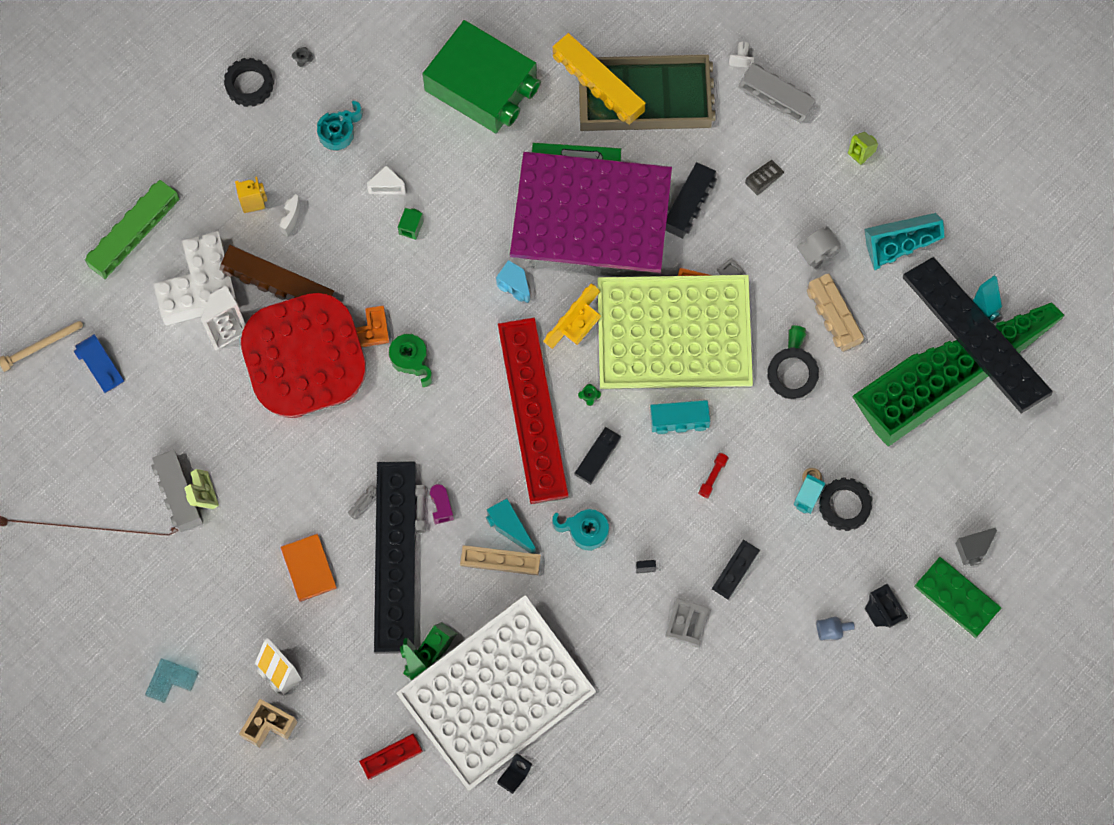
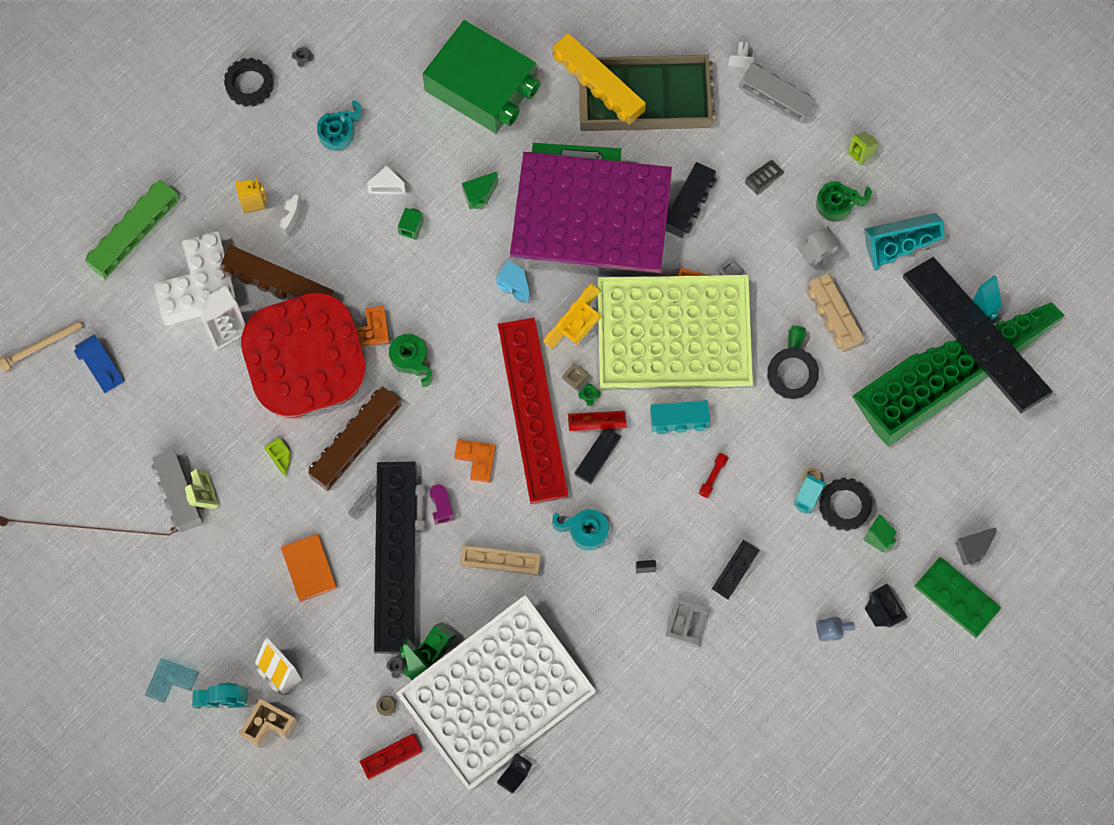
(223, 694): none -> teal piece
(279, 454): none -> lime tile
(354, 438): none -> reddish brown brick
(386, 705): none -> dark tan plate
(393, 662): none -> dark grey plate
(479, 190): none -> green slope
(480, 454): none -> orange plate
(508, 524): teal slope -> none
(575, 376): none -> dark tan plate
(597, 420): none -> red tile
(844, 196): none -> green piece
(881, 534): none -> green slope

